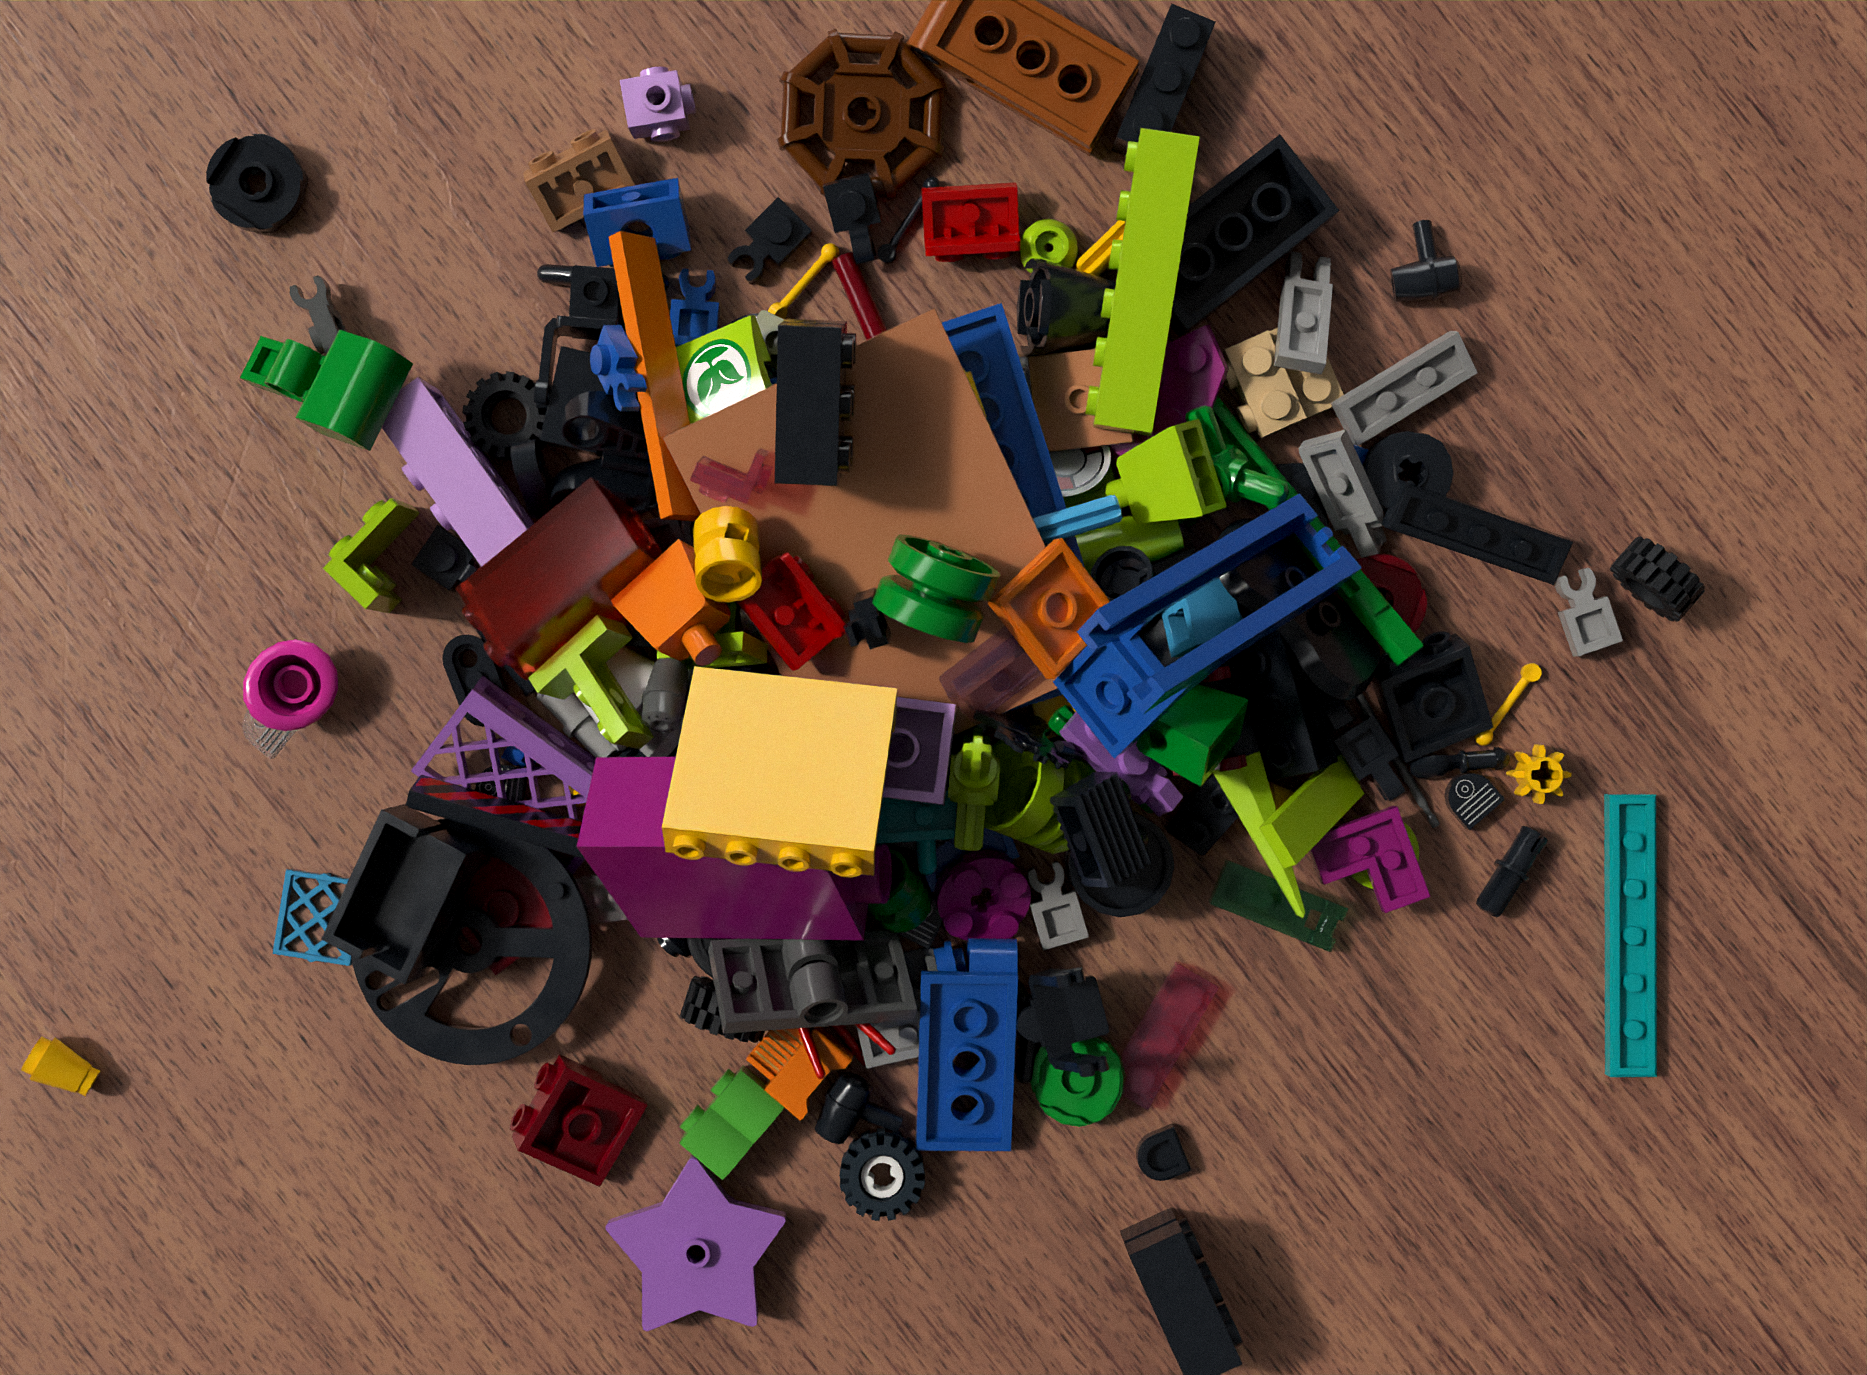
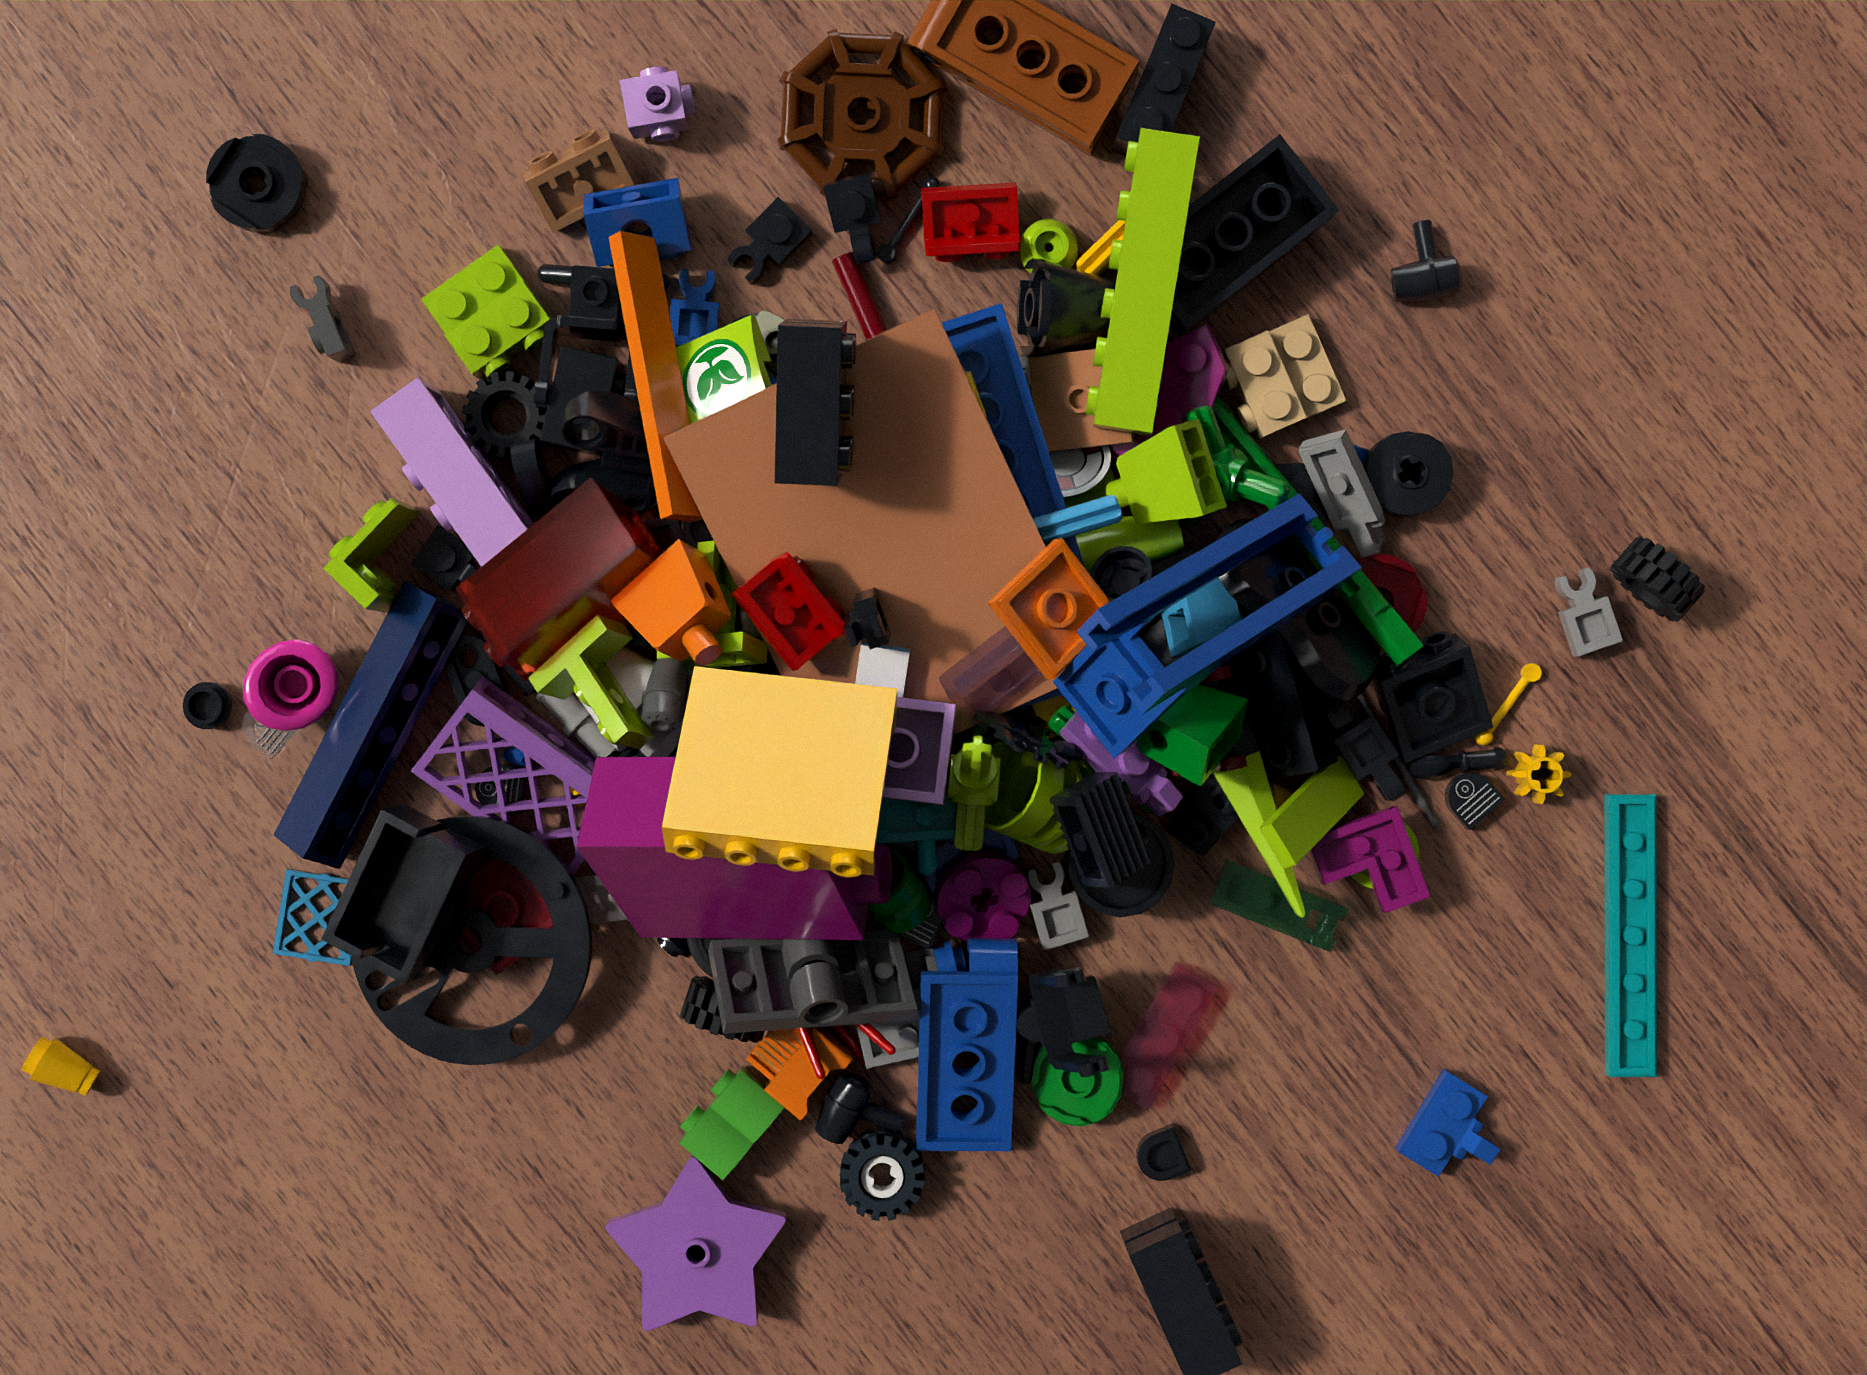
(207, 705): none -> black plate
(341, 392): green plate -> none
(371, 726): none -> dark blue brick
(488, 313): none -> lime plate
(495, 814): black tile -> none
(576, 1120): dark red plate -> none
(614, 364): blue plate -> none
(723, 481): clear pink bracket -> none
(727, 554): yellow wheel -> none
(828, 253): yellow hinge -> none
(883, 667): none -> white tile
(935, 588): green wheel -> none
(1304, 317): light grey hinge -> none
(1404, 387): light grey plate -> none
(1447, 1126): none -> blue hinge
(1476, 532): black tile -> none
(1511, 871): black axle -> none

